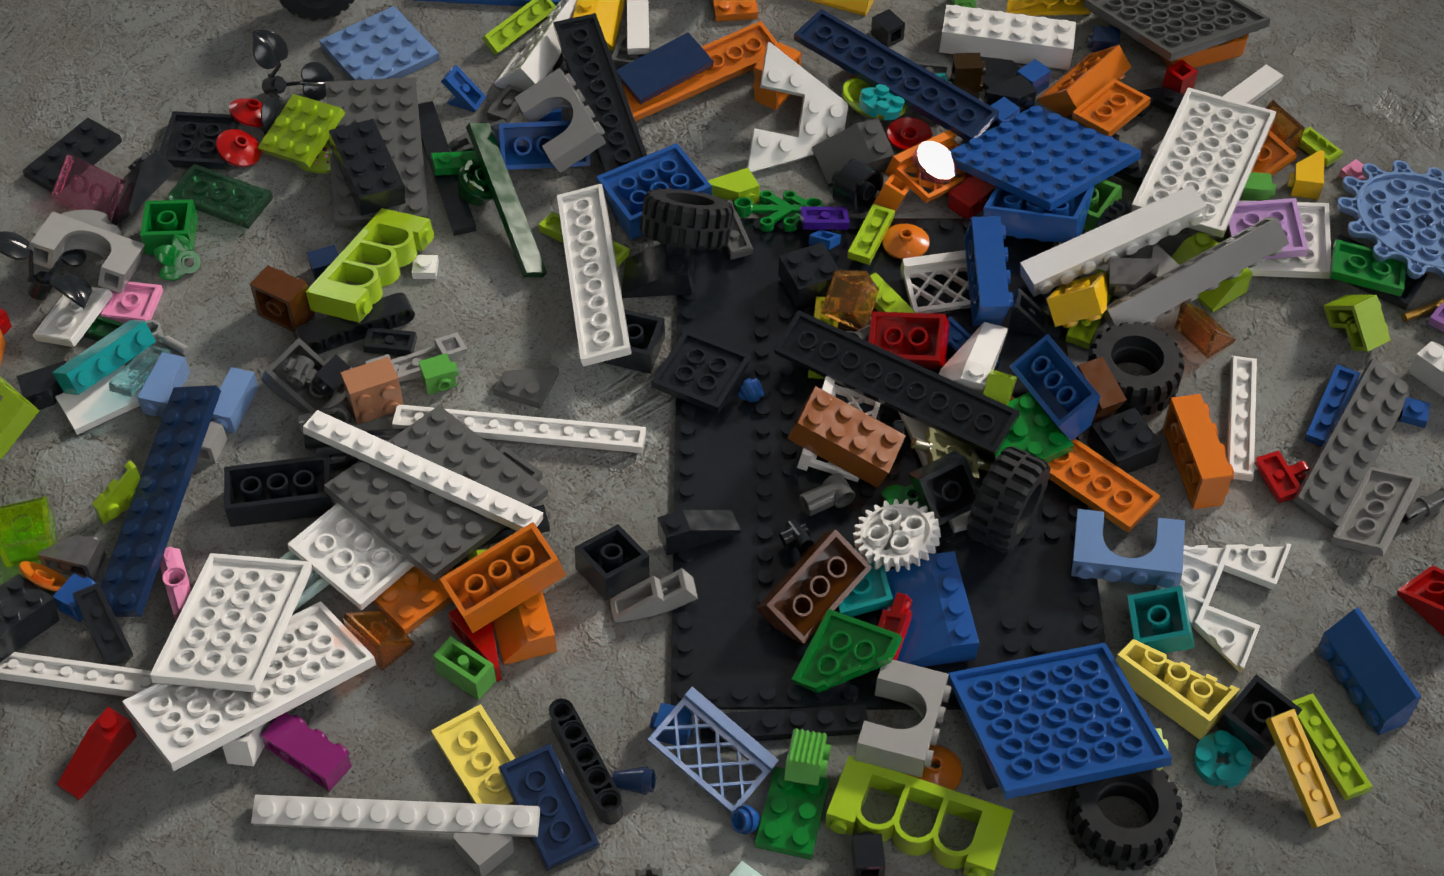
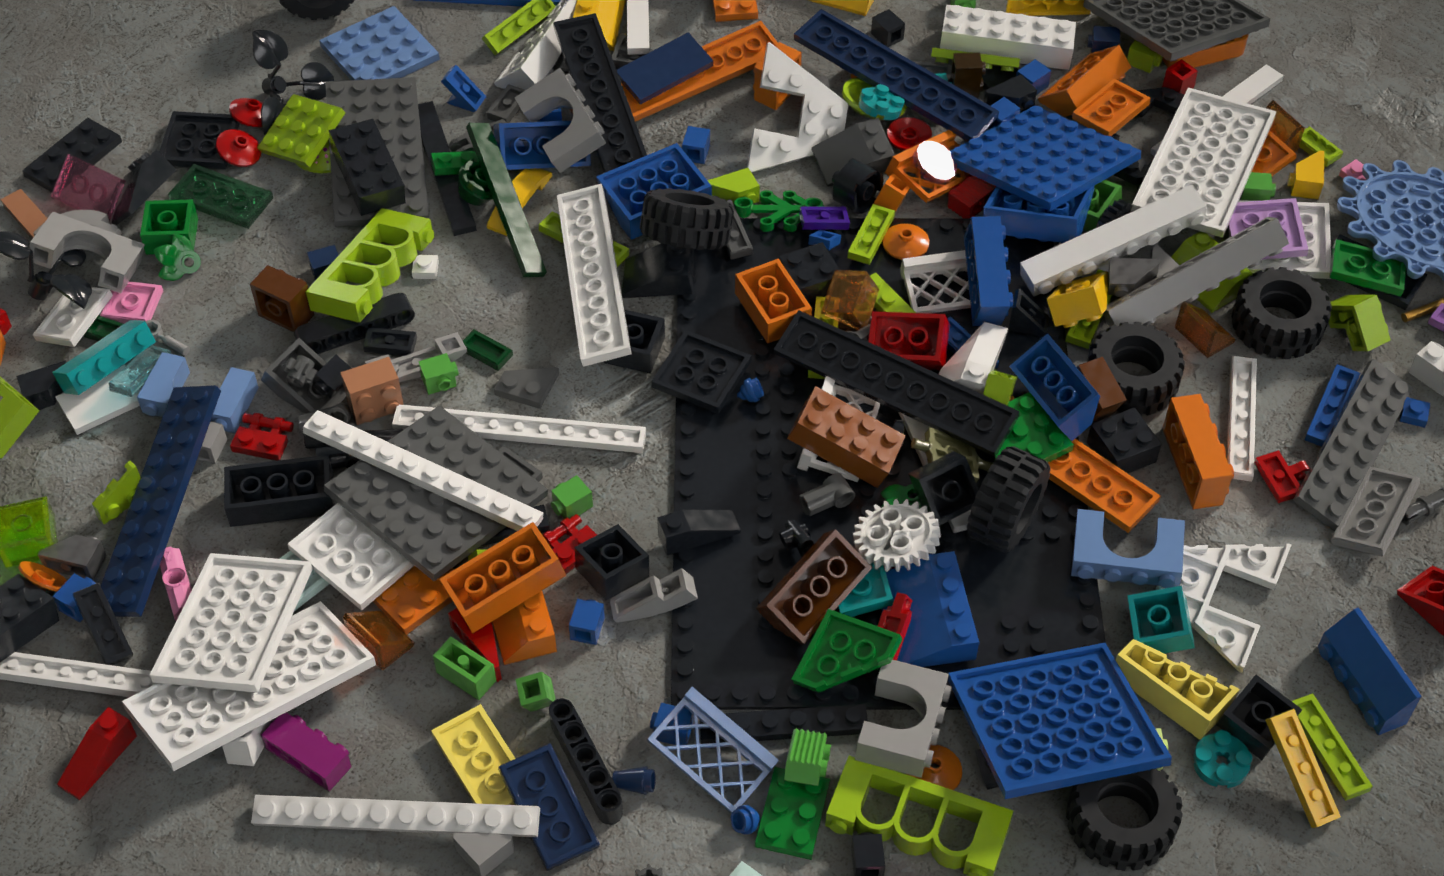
(24, 211): none -> nougat tile
(261, 443): none -> red plate
(487, 350): none -> dark green tile
(525, 186): none -> yellow slope
(535, 691): none -> bright green brick
(566, 550): none -> red plate
(571, 498): none -> bright green brick
(586, 621): none -> blue brick
(696, 144): none -> blue brick
(770, 298): none -> orange brick
(1006, 63): none -> lime plate
(1142, 57): none -> lime slope
(1287, 291): none -> black tyre

